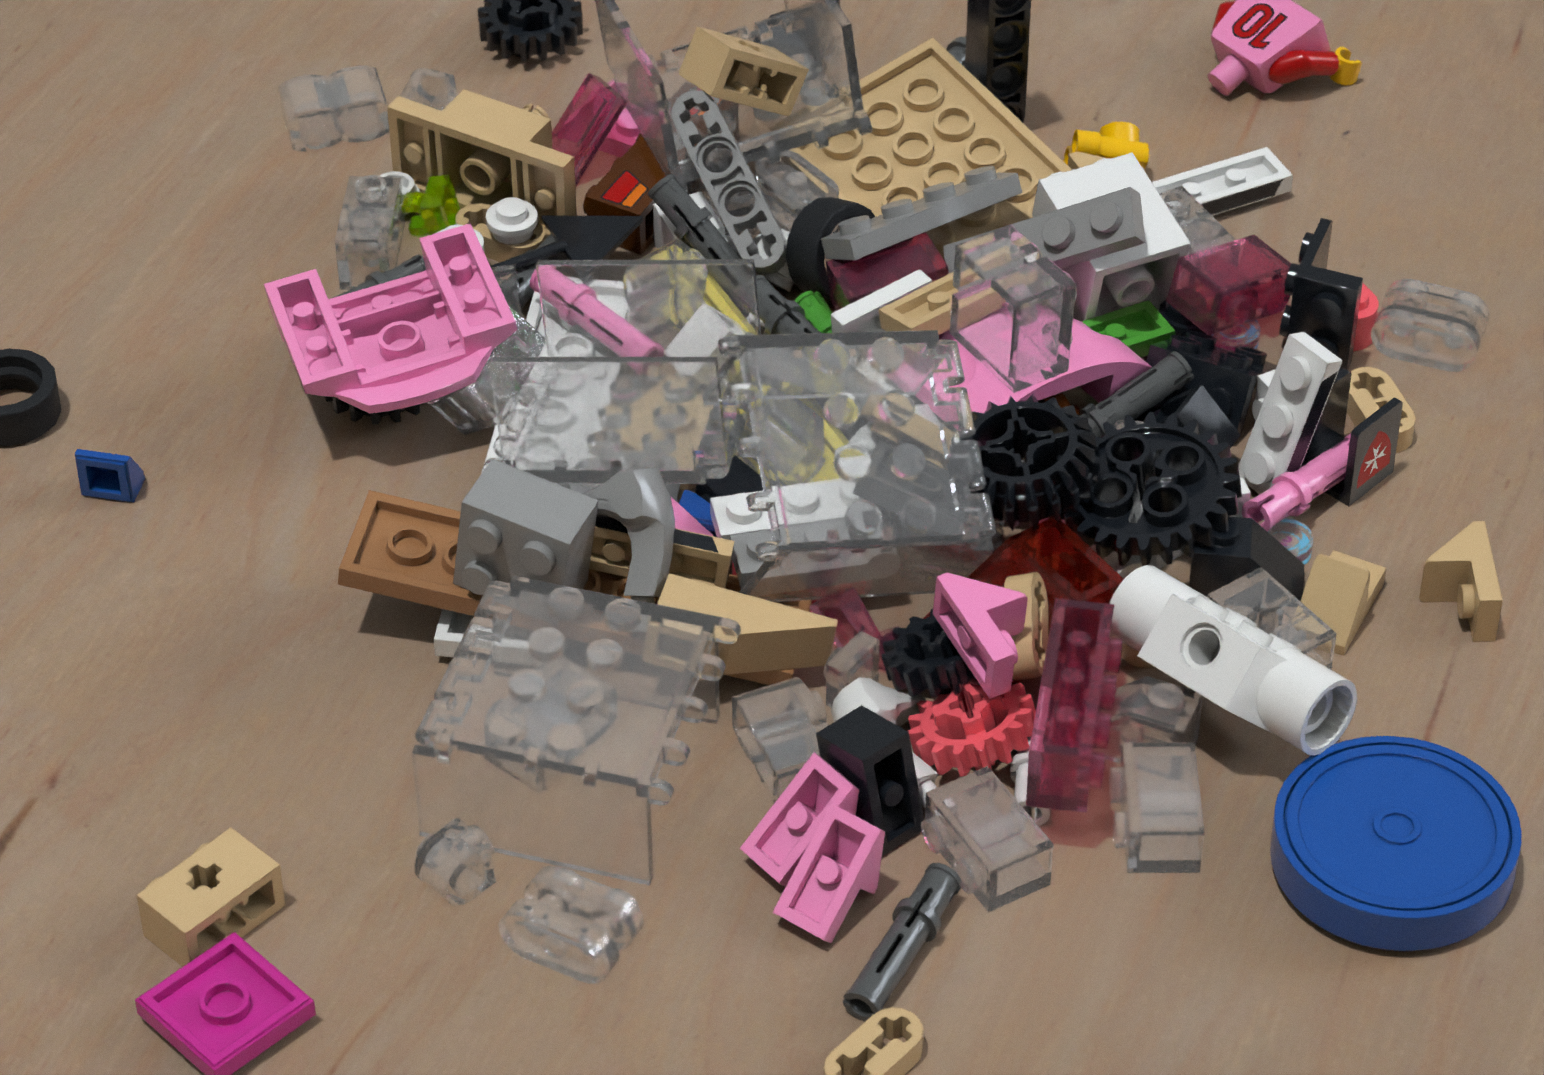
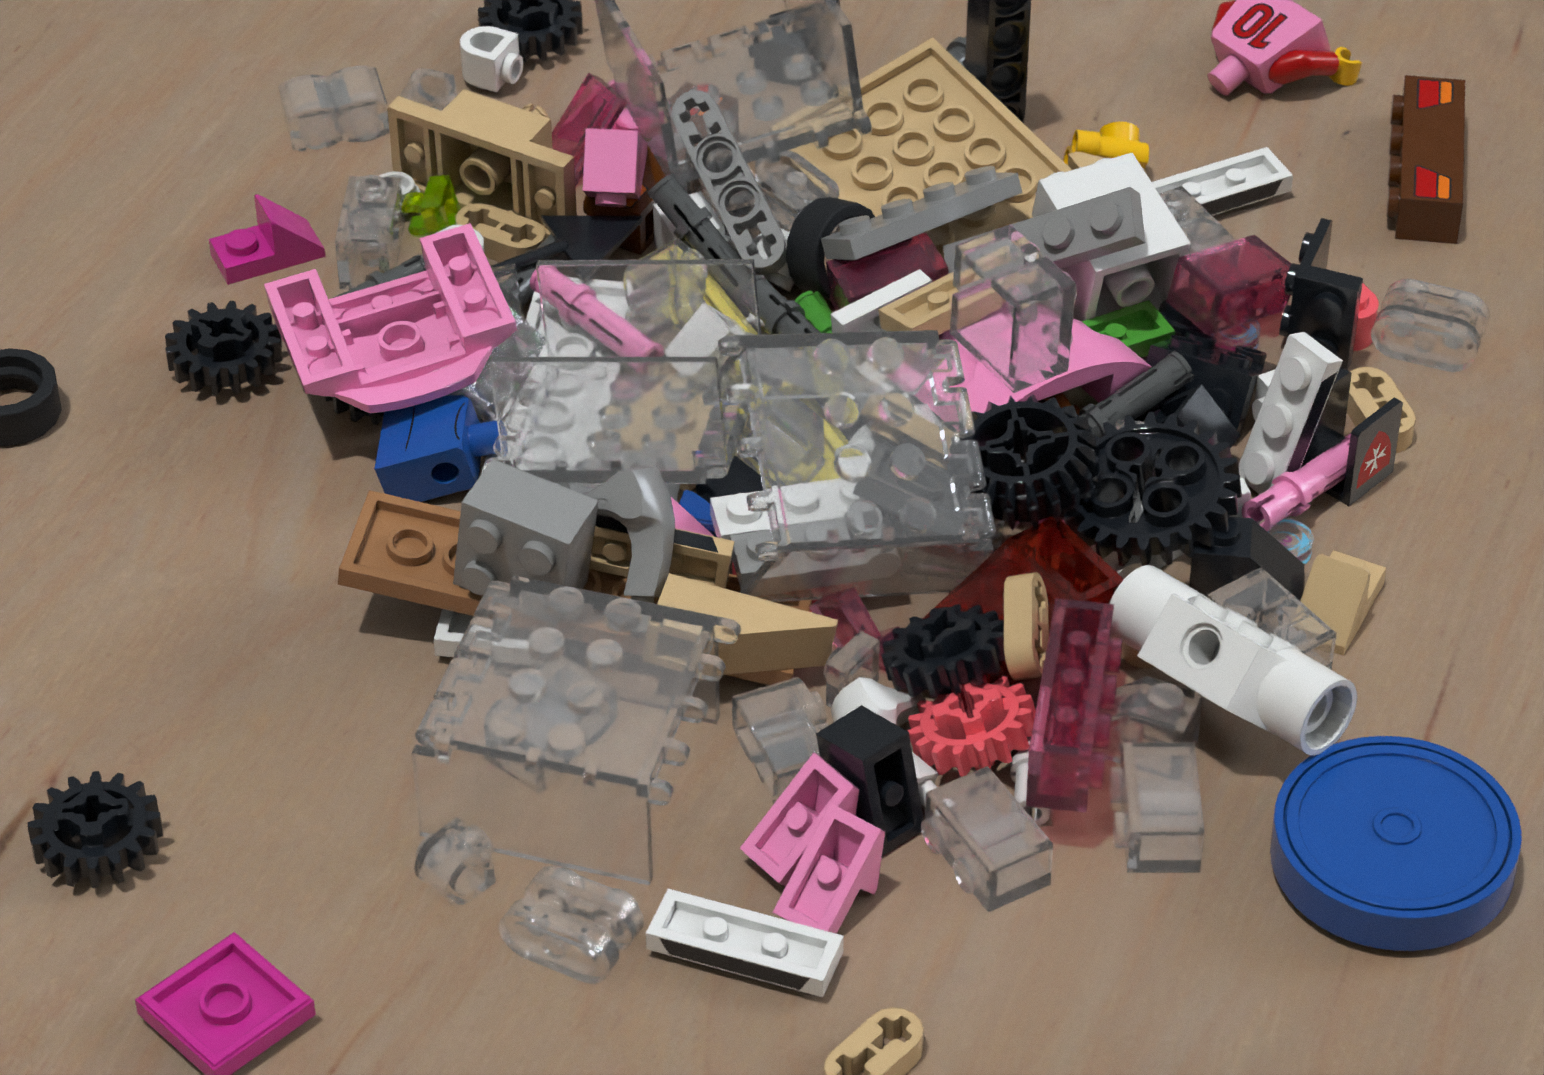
(95, 829): none -> black gear
(108, 475): blue slope -> none
(209, 896): tan brick -> none
(223, 347): none -> black gear
(274, 244): none -> dark pink slope
(433, 448): none -> blue torso
(490, 57): none -> white plate
(512, 220): white plate -> none
(613, 165): none -> bright pink slope
(743, 71): tan brick -> none
(745, 942): none -> white plate
(914, 922): dark grey pin -> none
(981, 627): bright pink slope -> none
(1429, 161): none -> reddish brown brick
(1467, 575): tan slope -> none

